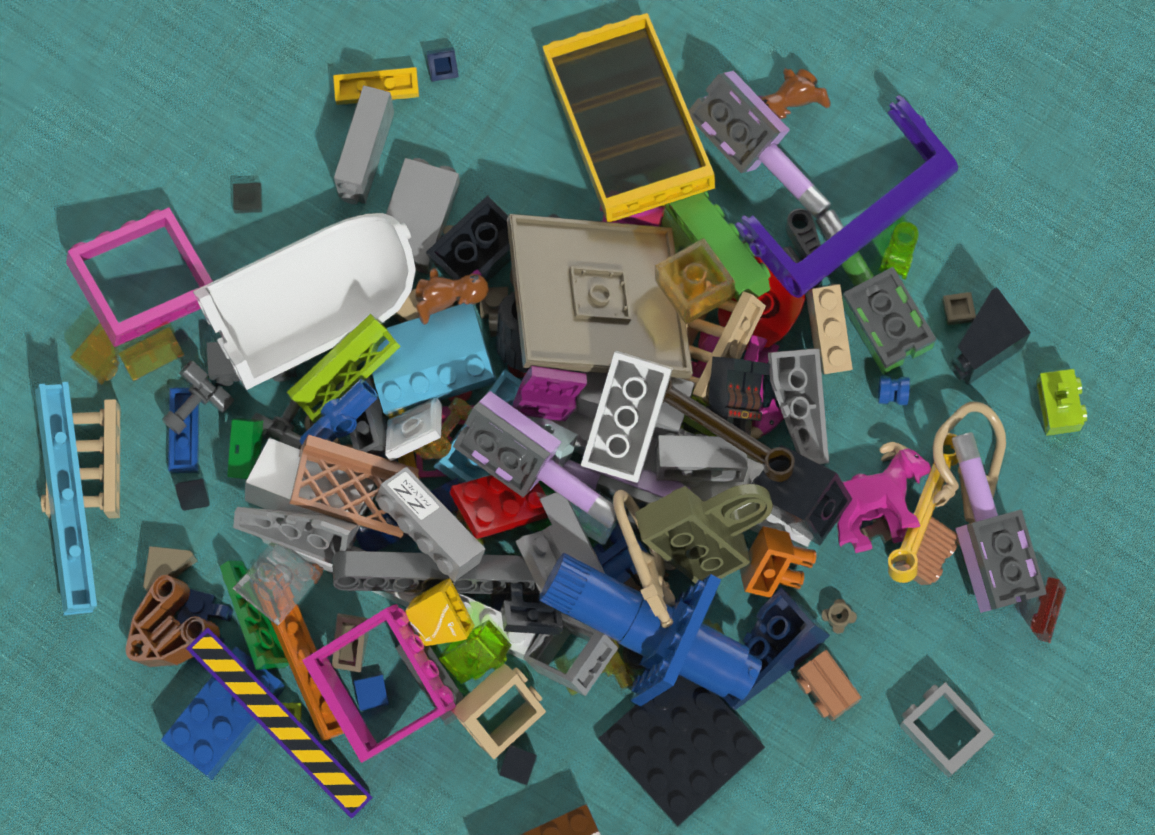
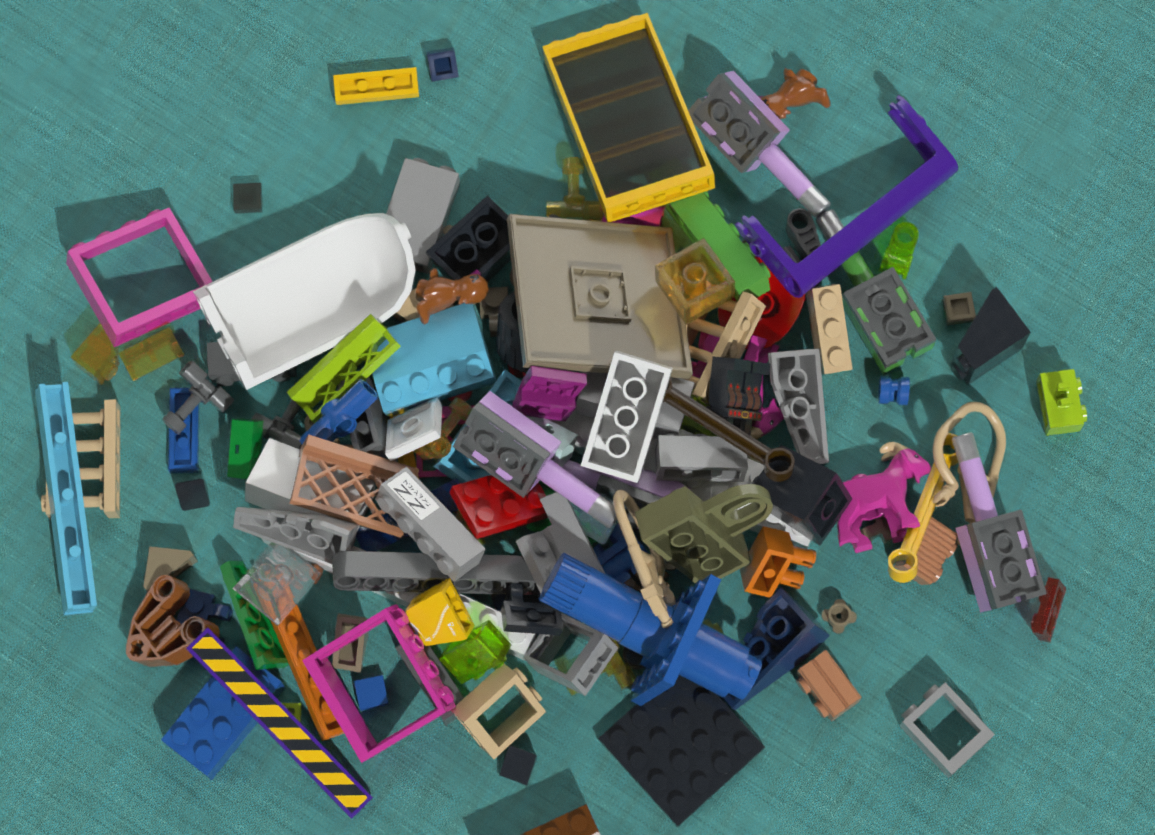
(364, 145): light grey brick -> none
(574, 203): none -> clear yellow bar

